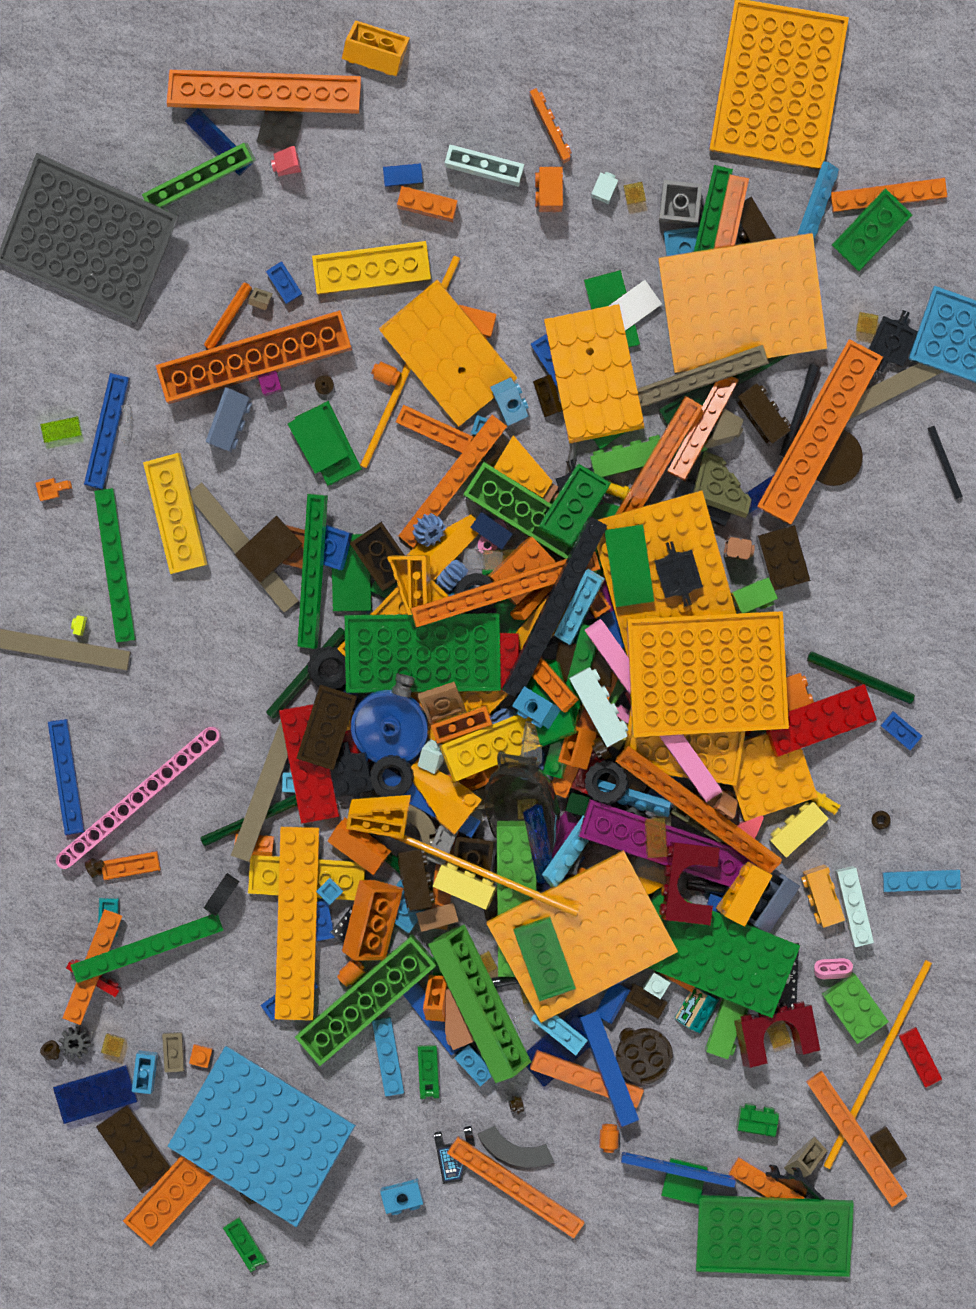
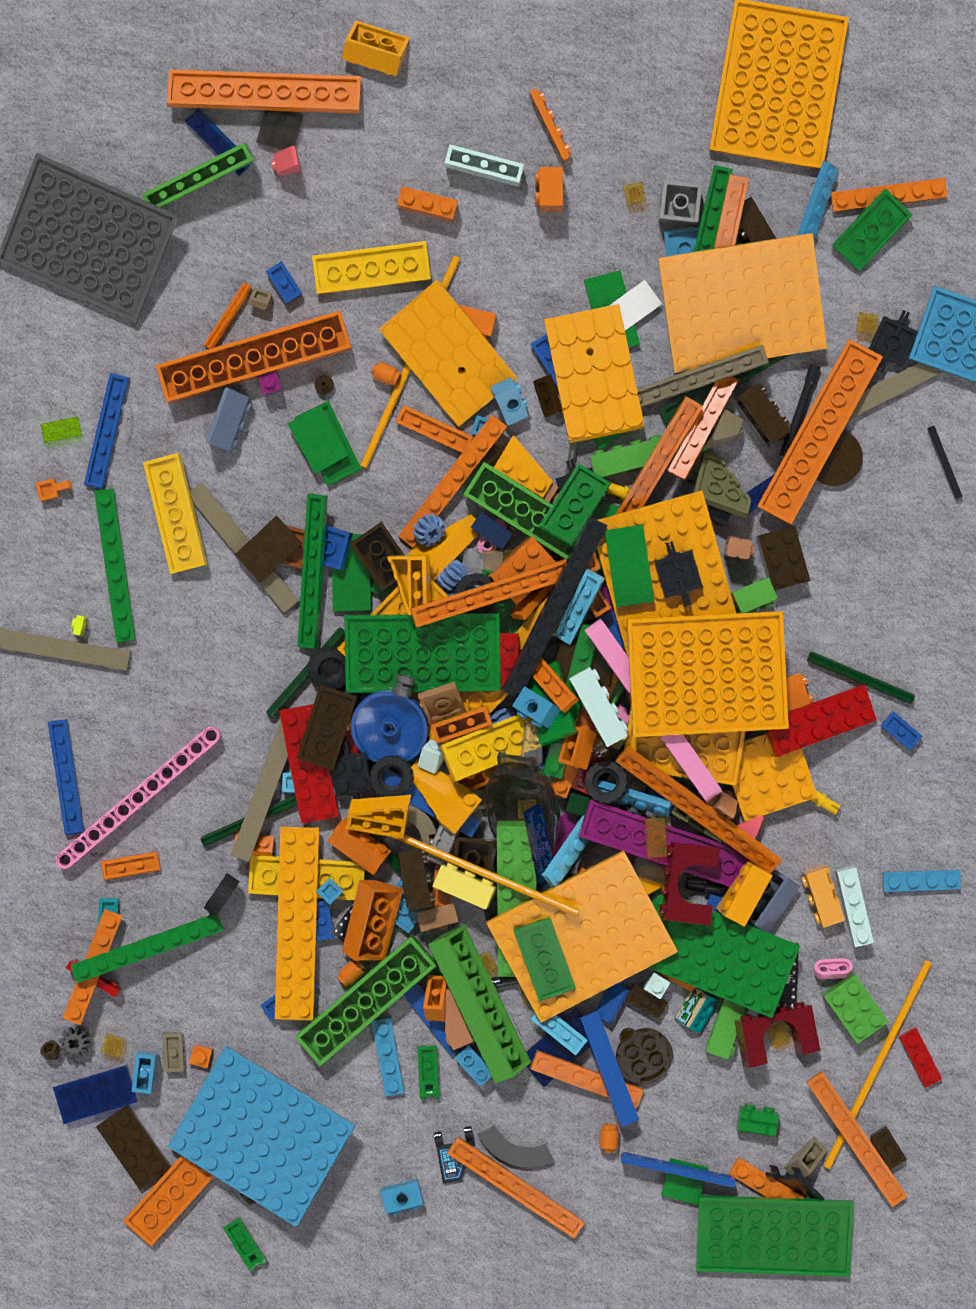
(94, 867): dark brown tile -> none
(402, 175): blue tile -> none
(516, 1105): dark brown plate -> none
(604, 187): light aqua brick -> none
(798, 828): light yellow brick -> none
(885, 824): dark brown plate -> none

